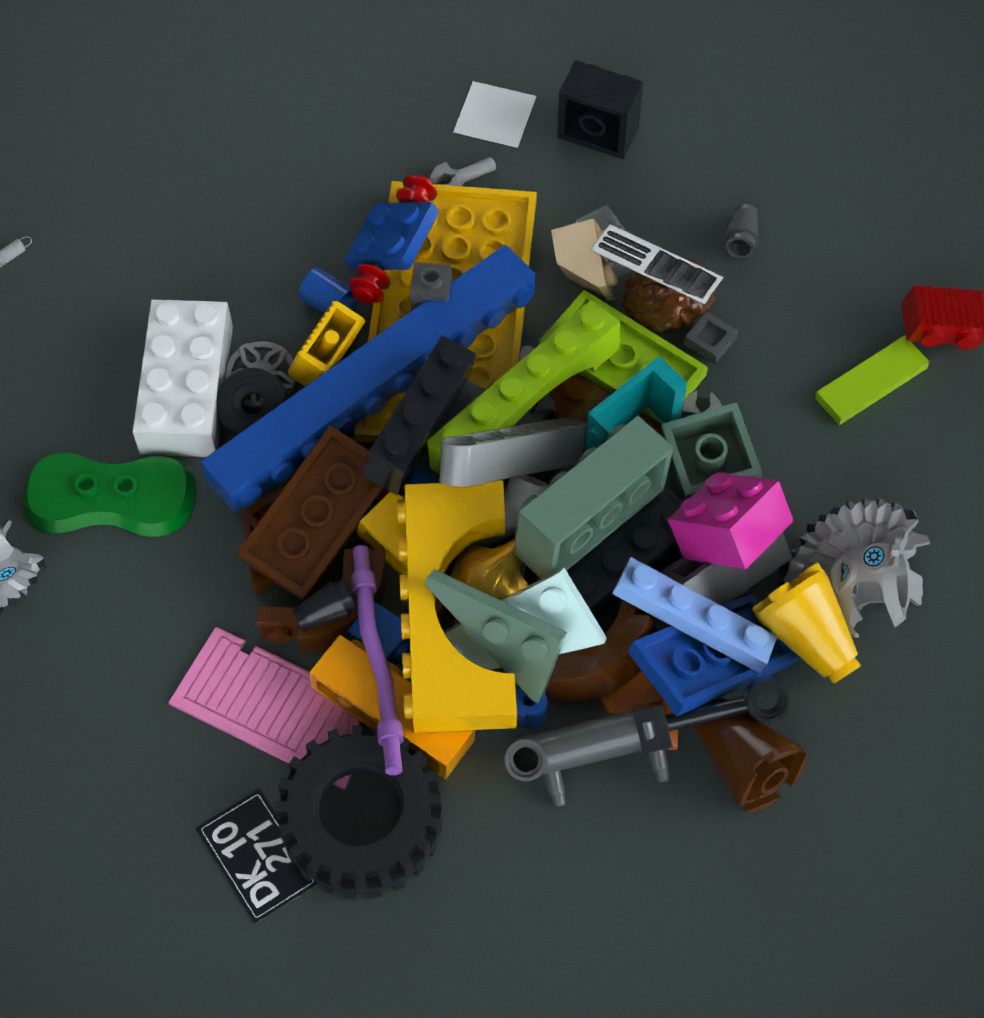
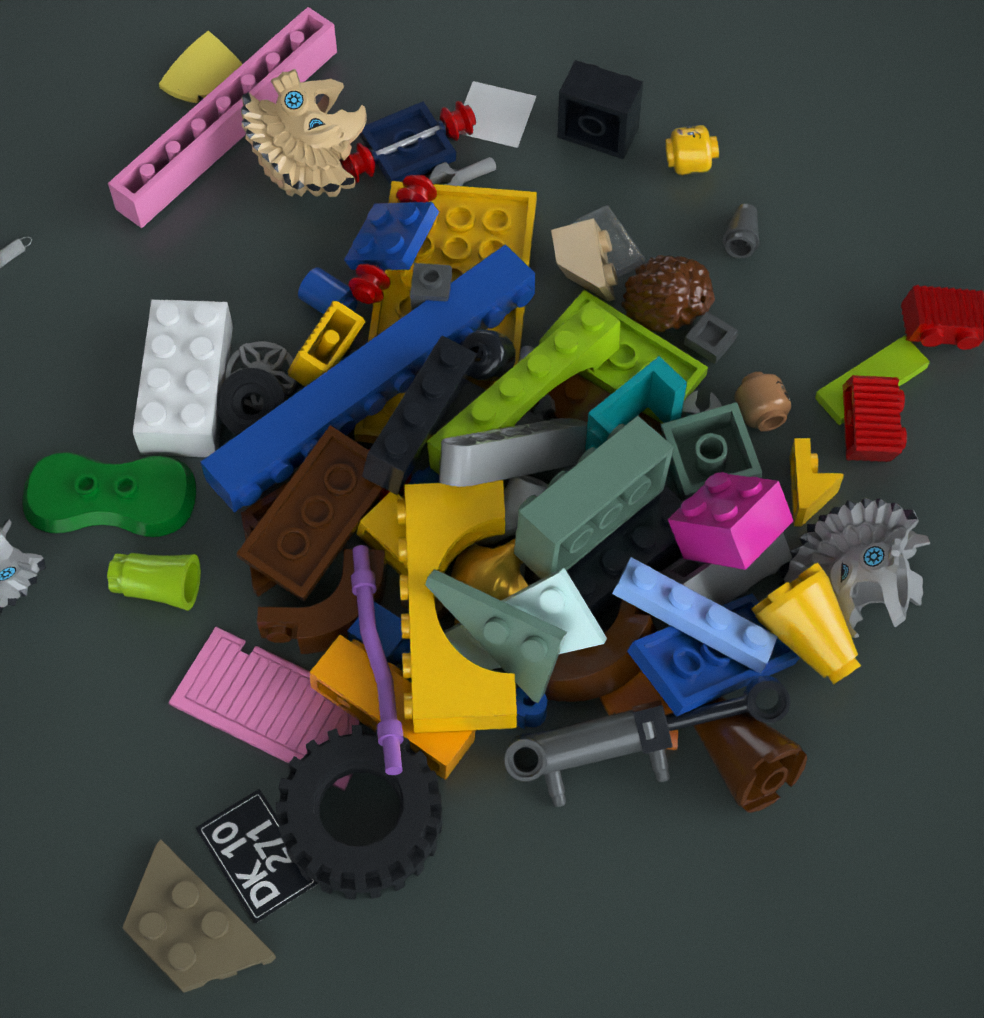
(156, 578): none -> lime plant
(189, 926): none -> dark tan wing
(199, 69): none -> light yellow brick
(216, 121): none -> bright pink brick
(299, 139): none -> tan piece
(325, 606): black cone -> none
(409, 142): none -> dark blue plate
(494, 354): none -> black head
(657, 263): sticker -> none
(691, 150): none -> yellow head
(763, 401): none -> medium nougat head
(808, 487): none -> yellow slope
(873, 418): none -> red brick

